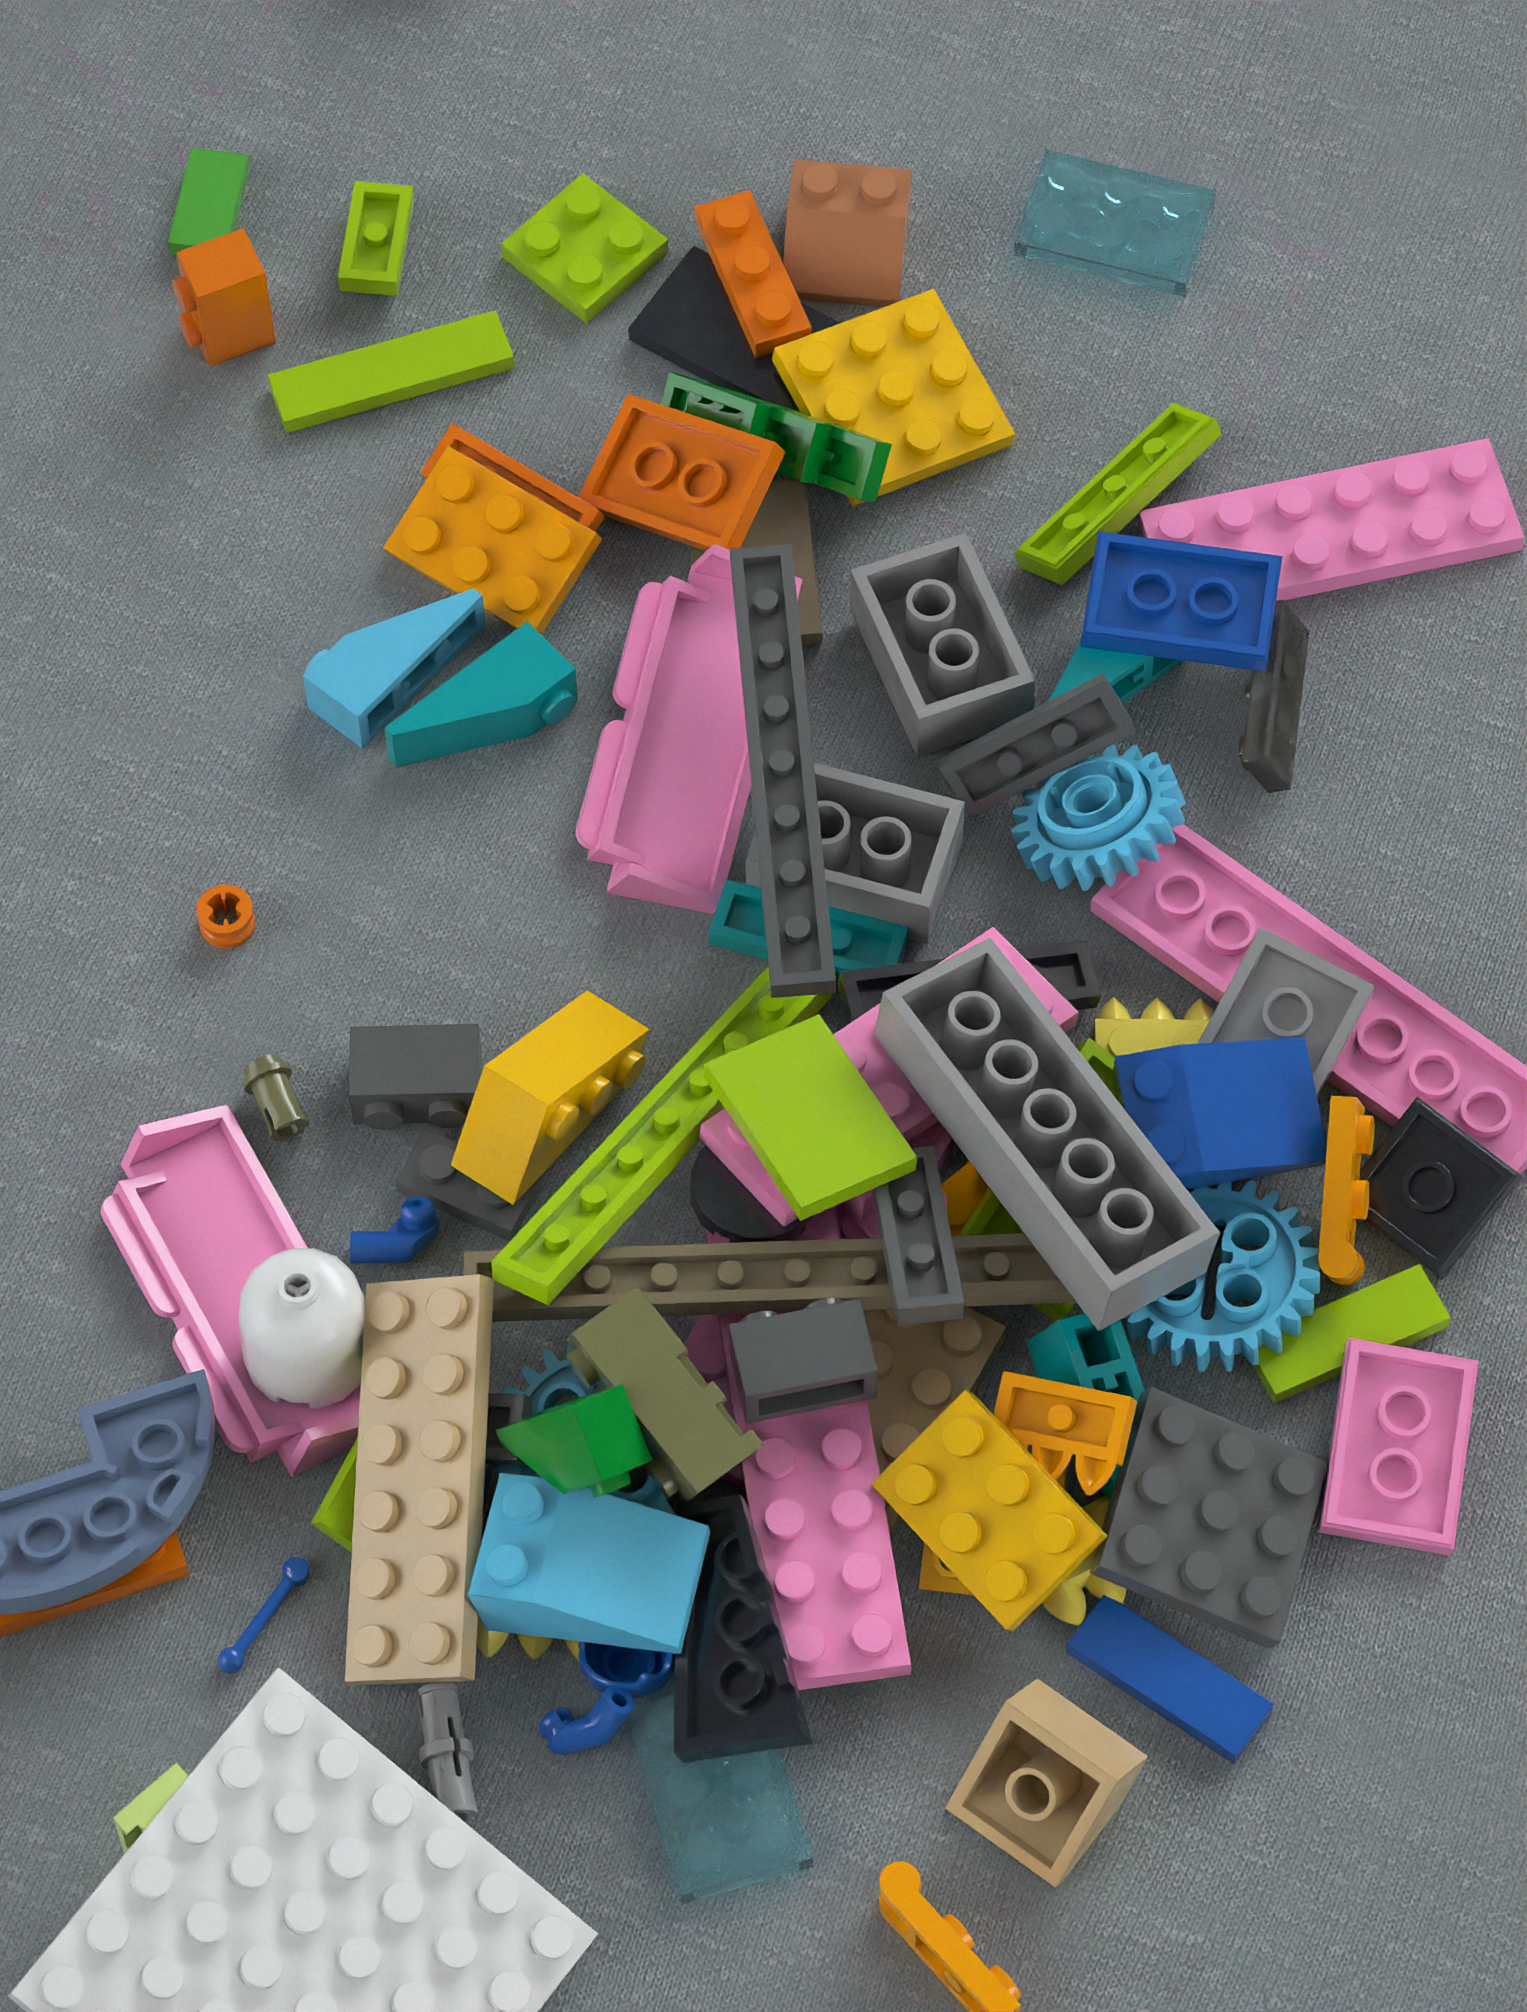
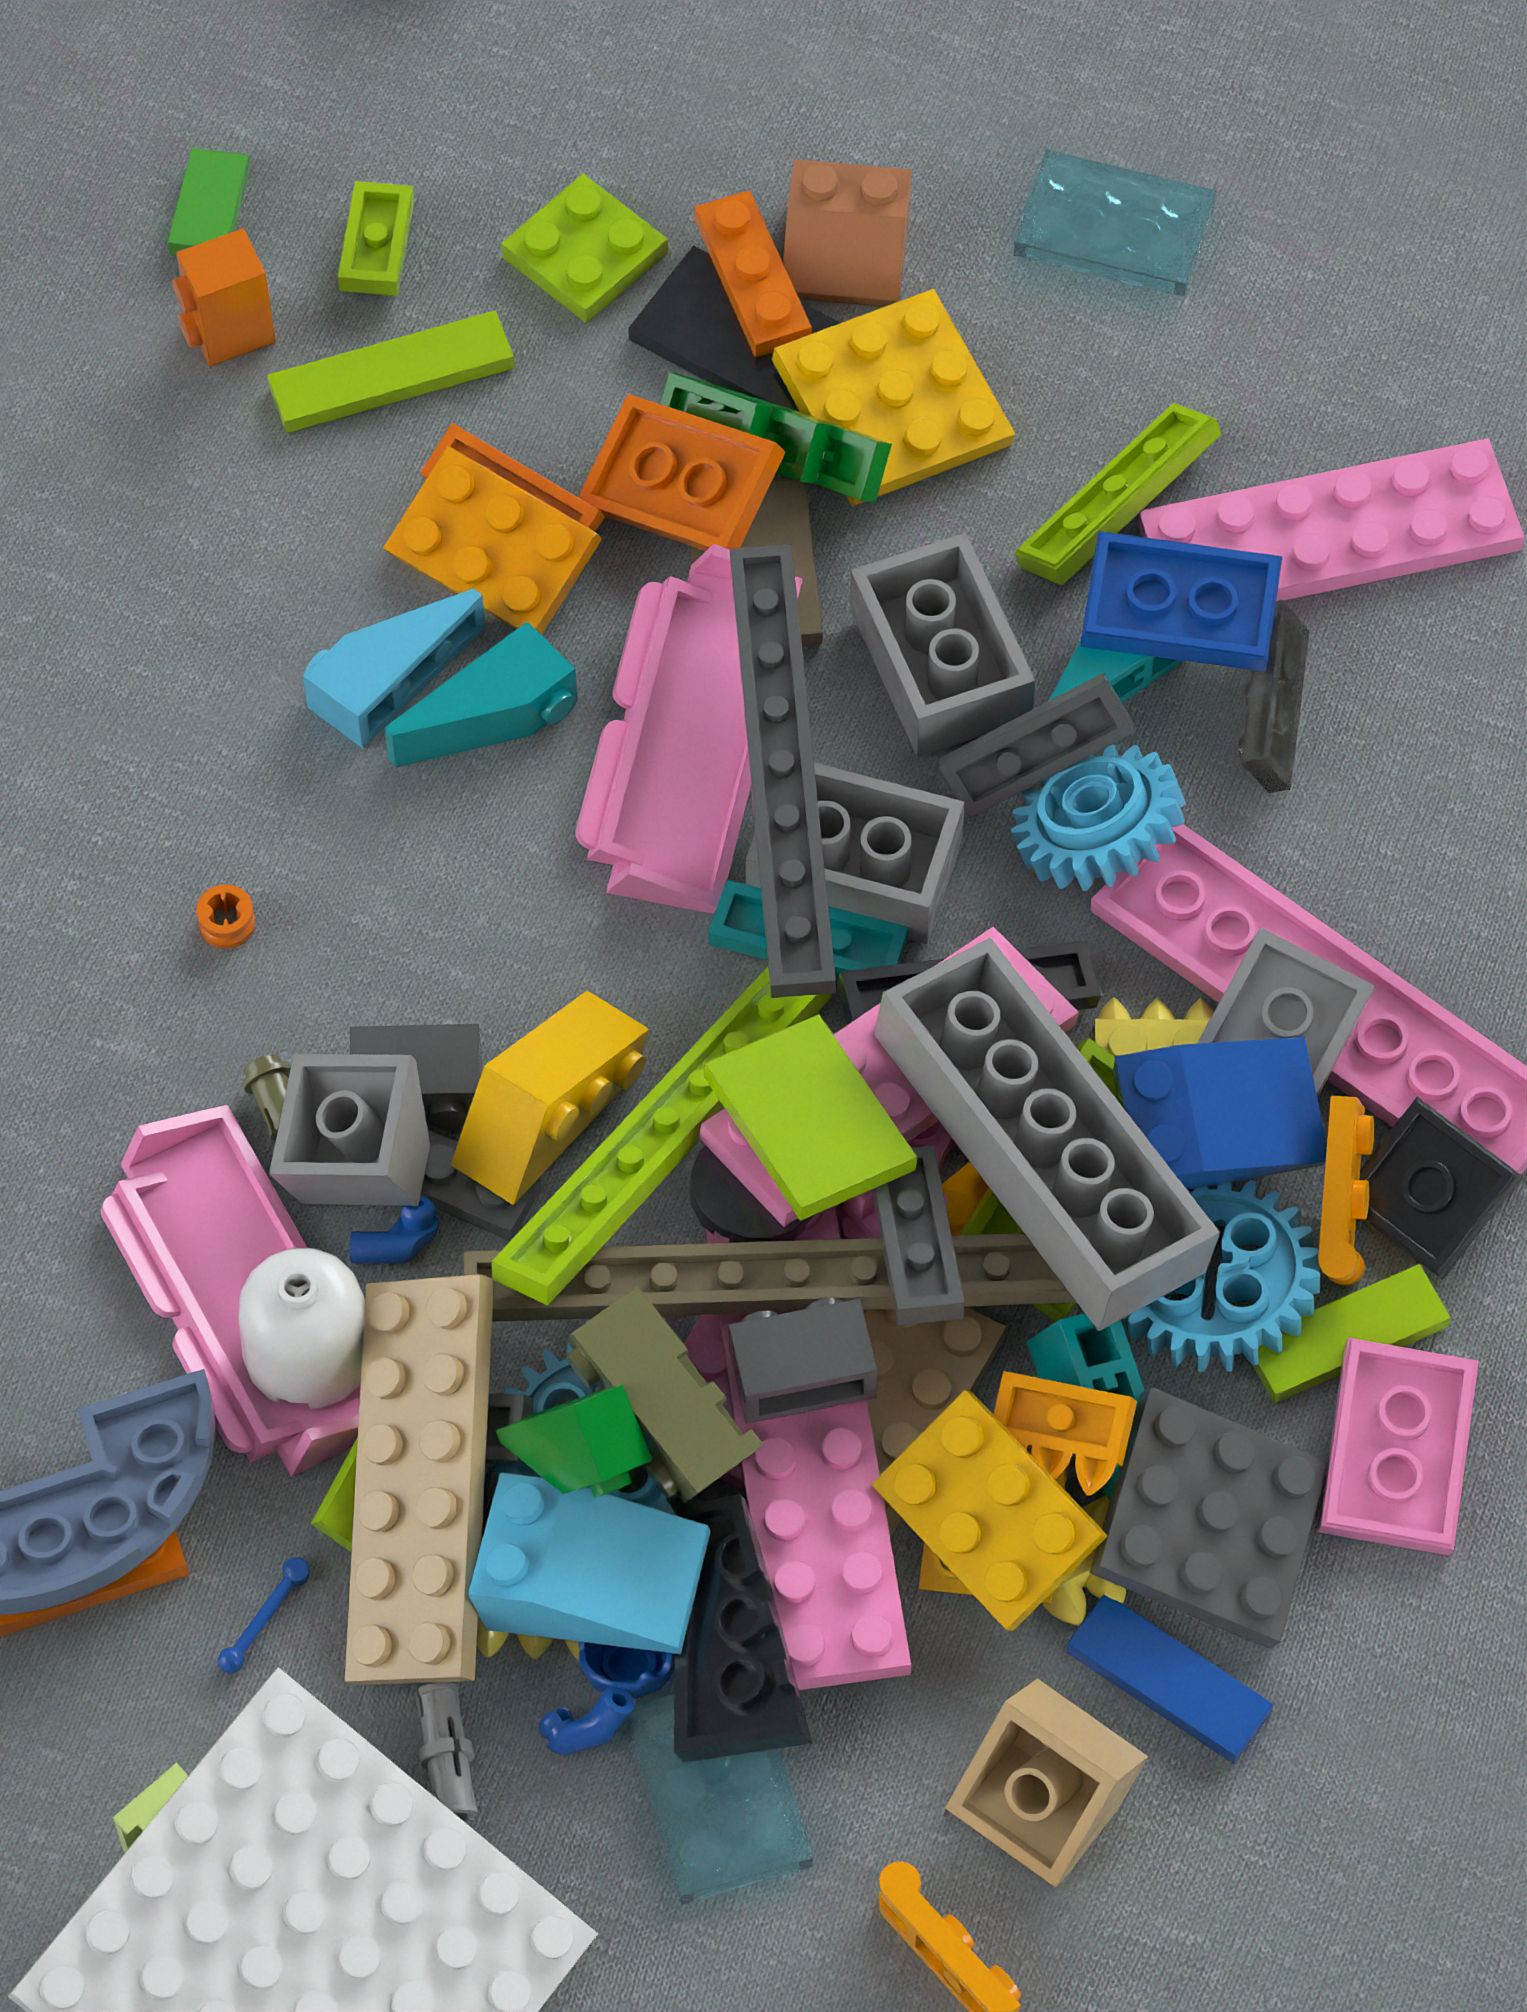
(352, 1131): none -> light grey slope

